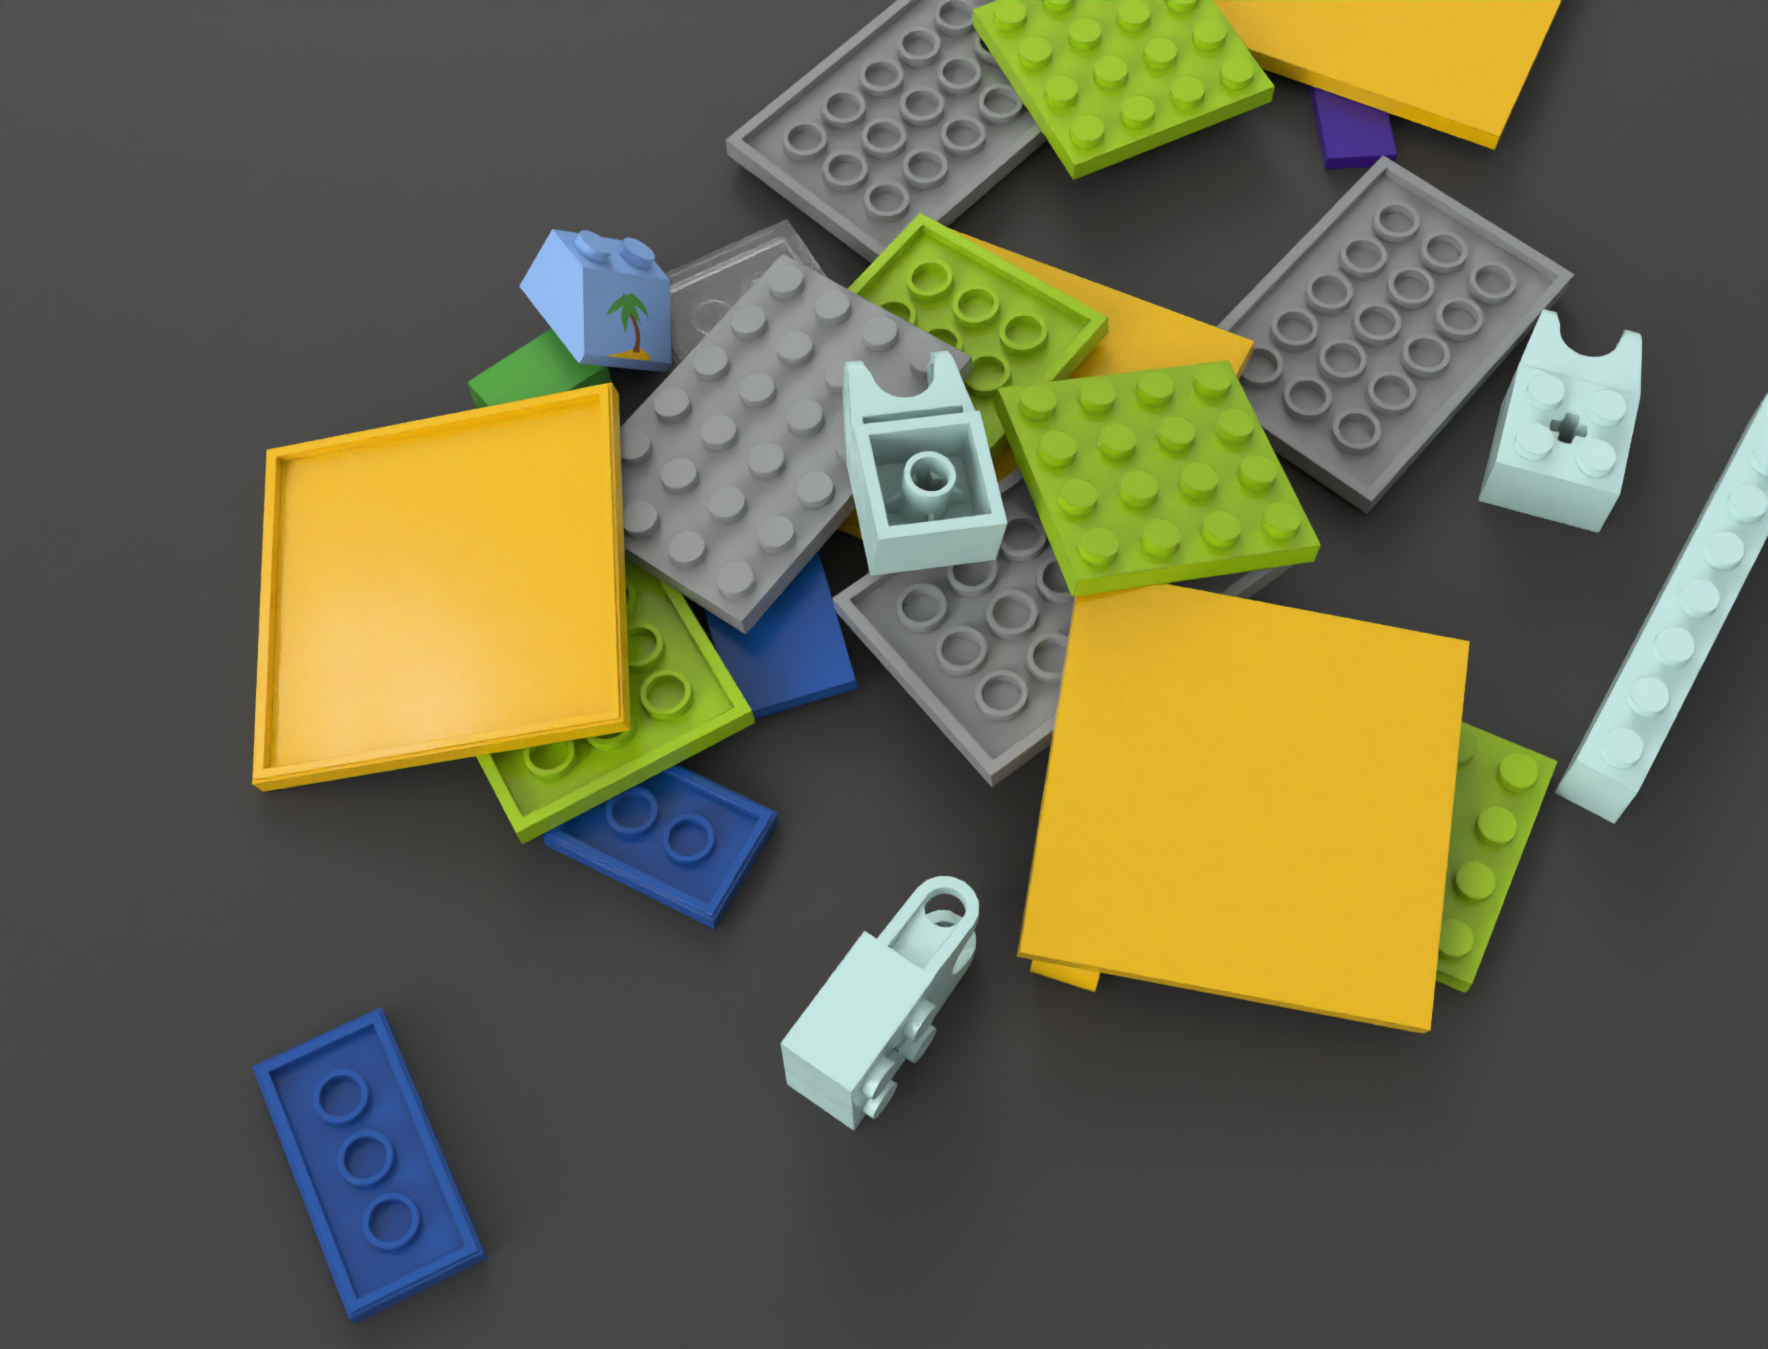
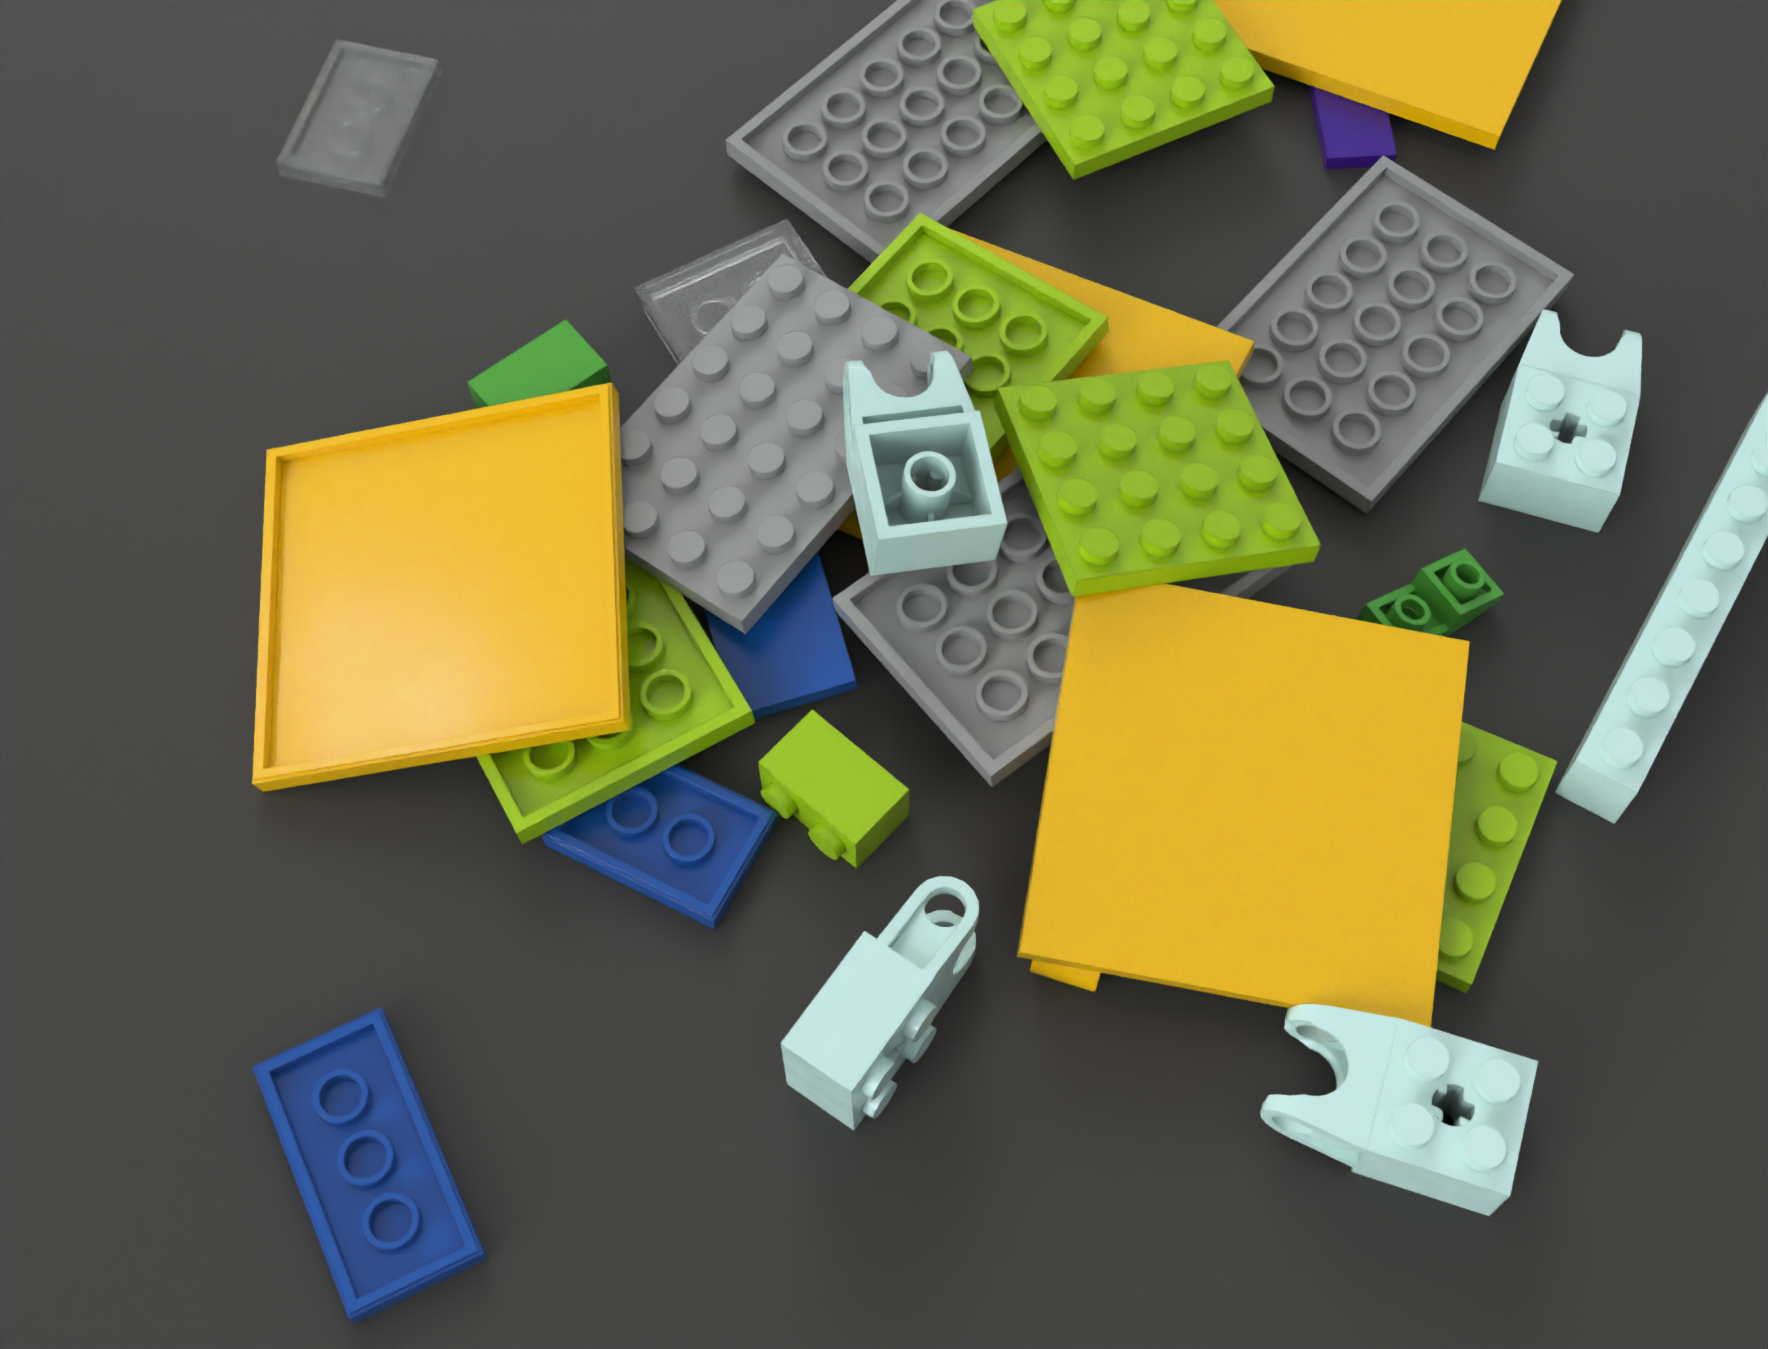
(359, 118): none -> clear tile
(603, 299): light blue slope -> none
(833, 790): none -> lime brick
(1391, 1103): none -> light aqua brick
(1438, 598): none -> bright green slope

